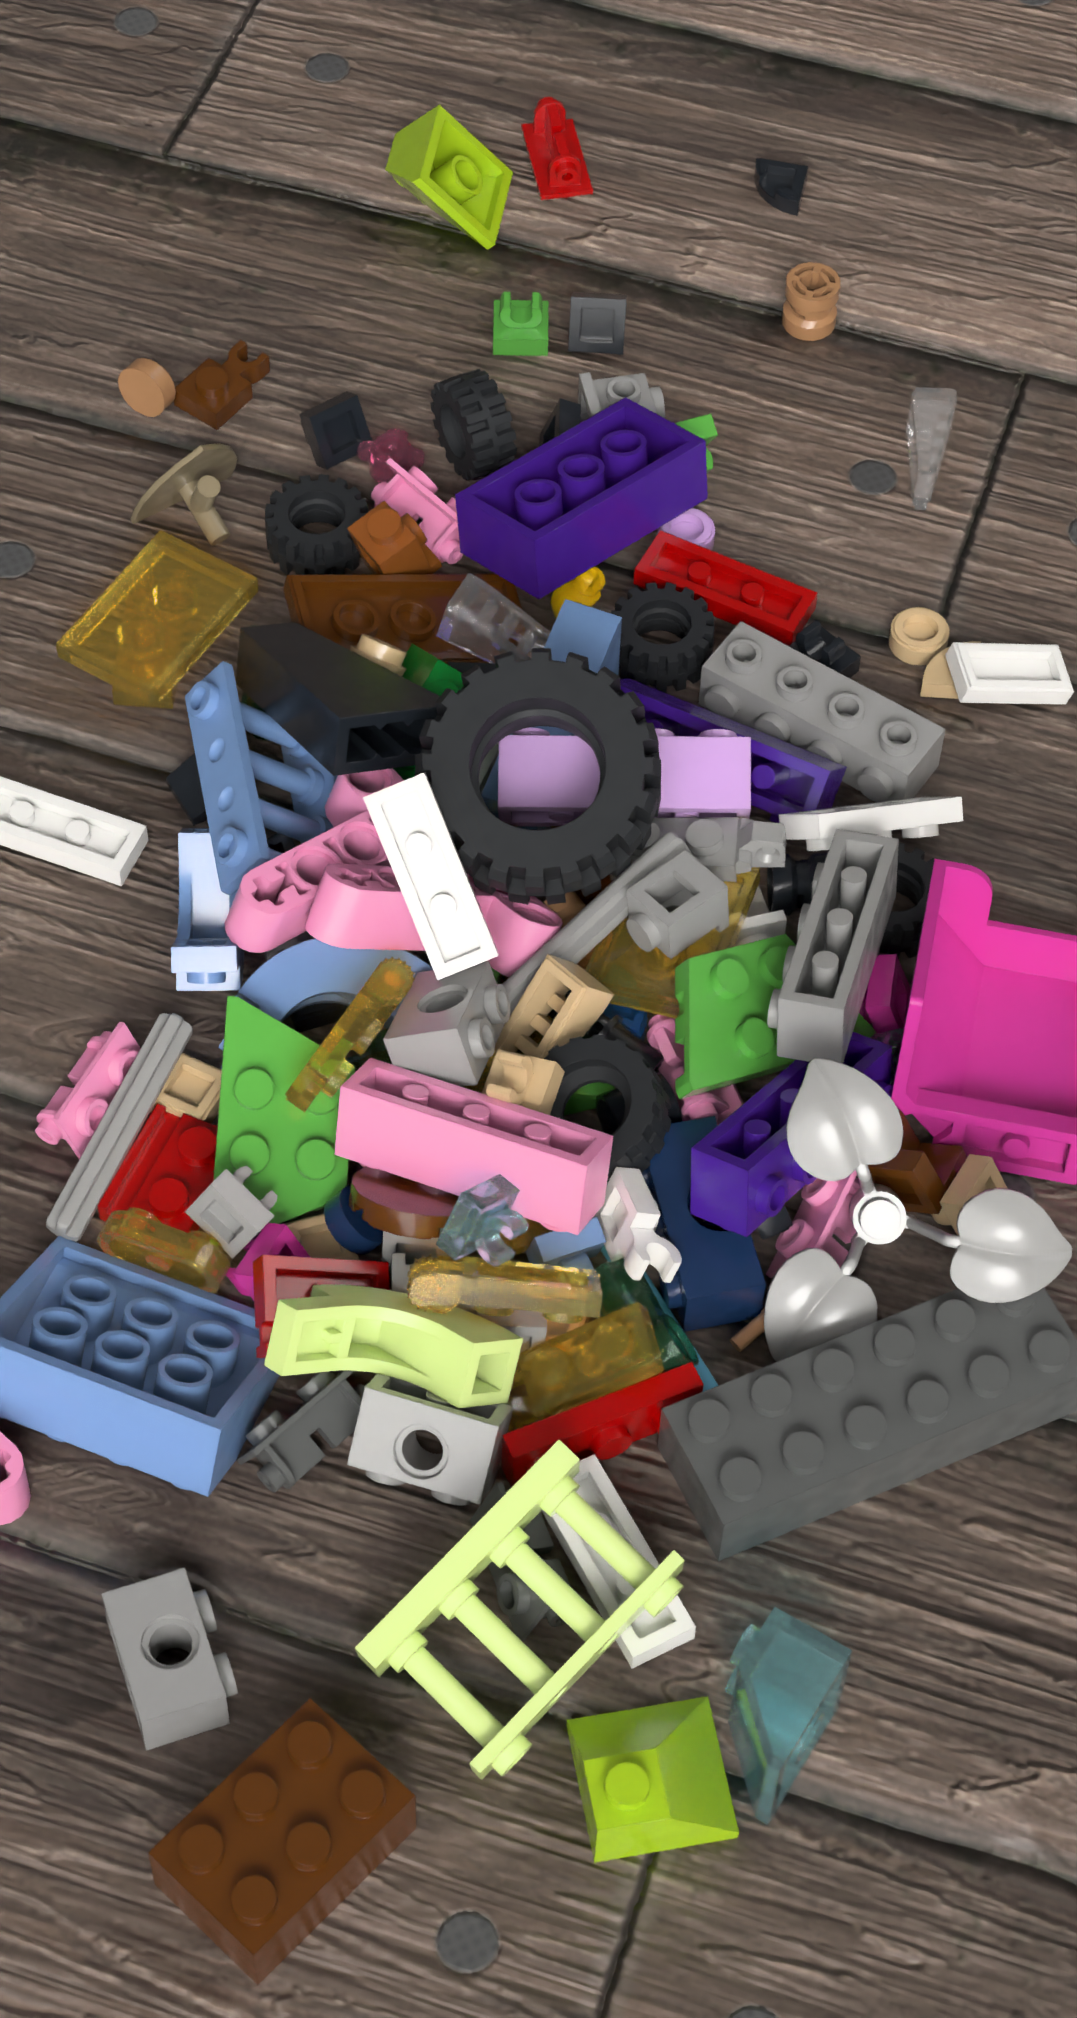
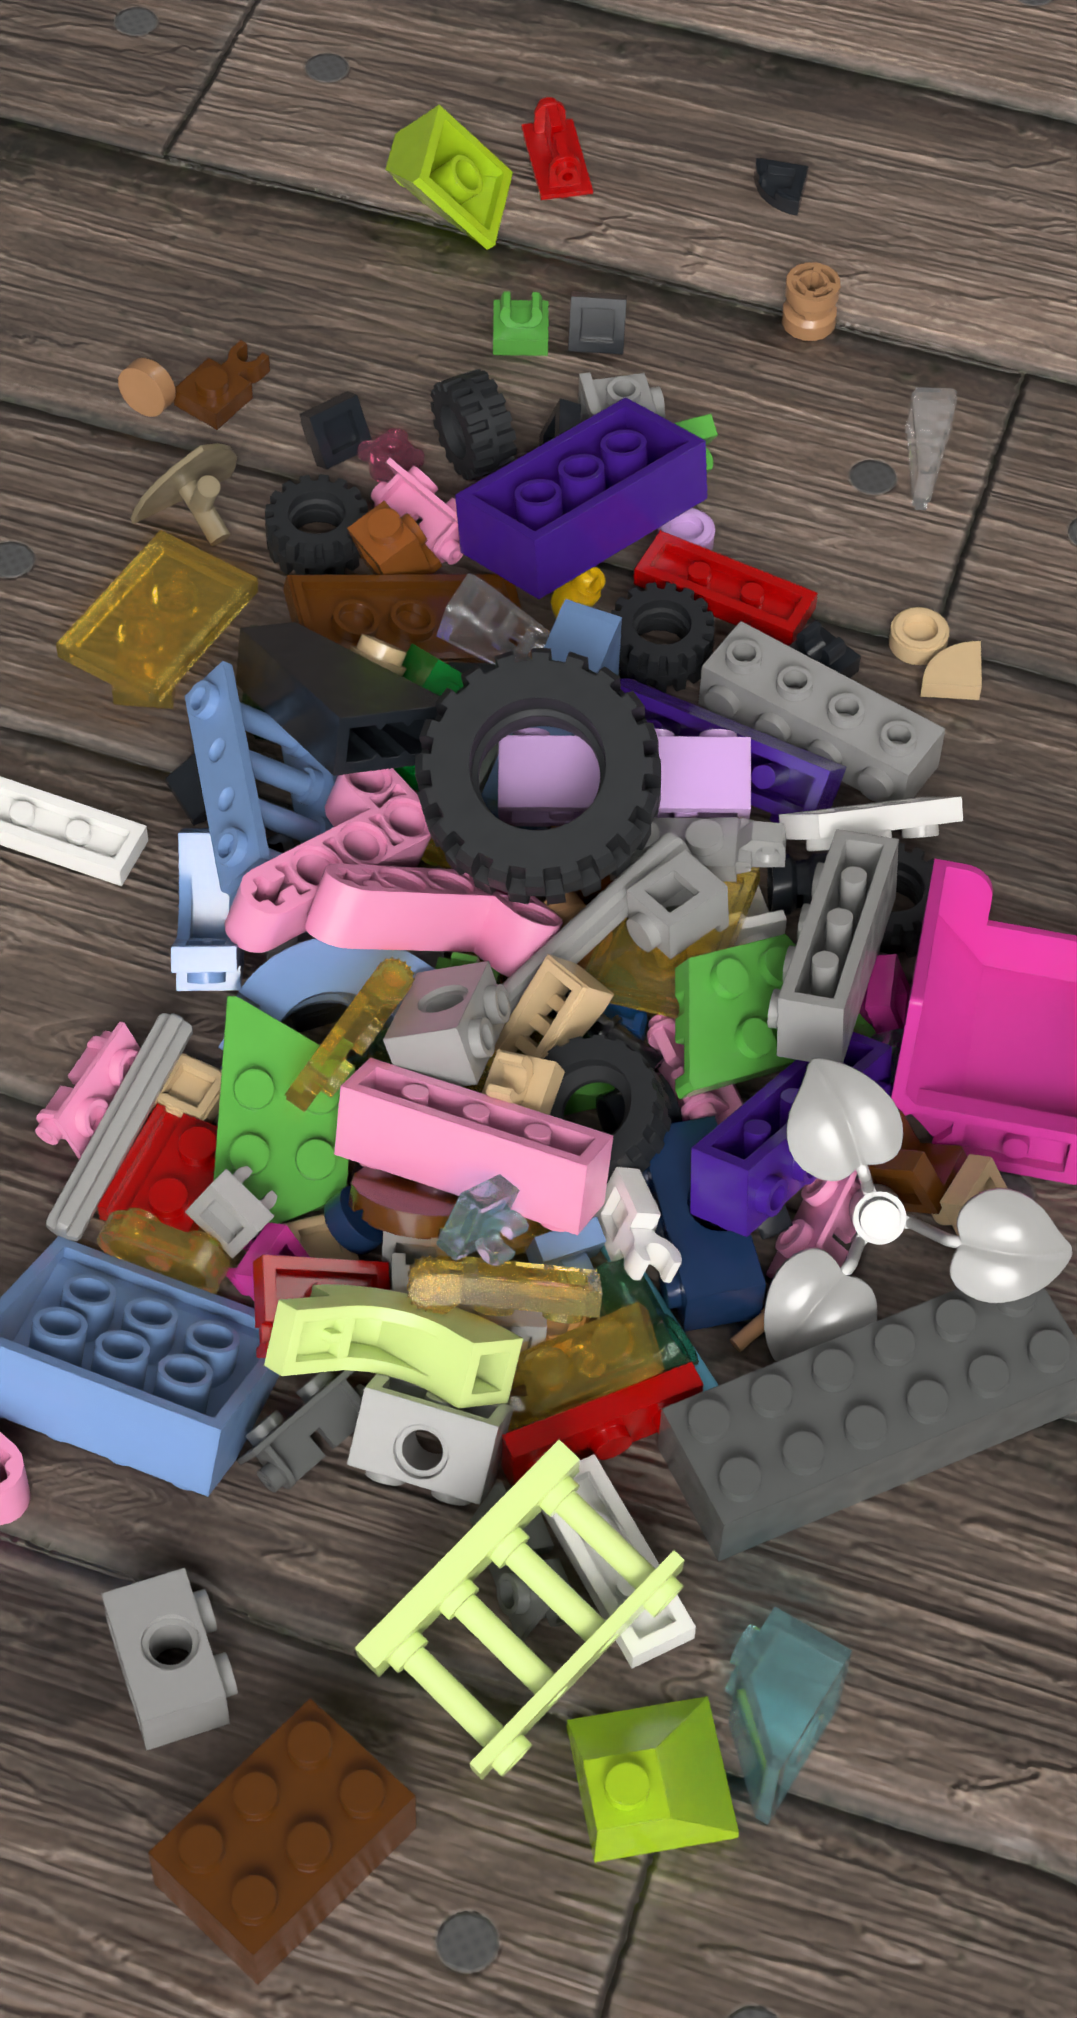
(431, 876): white plate -> none
(1009, 673): white tile -> none

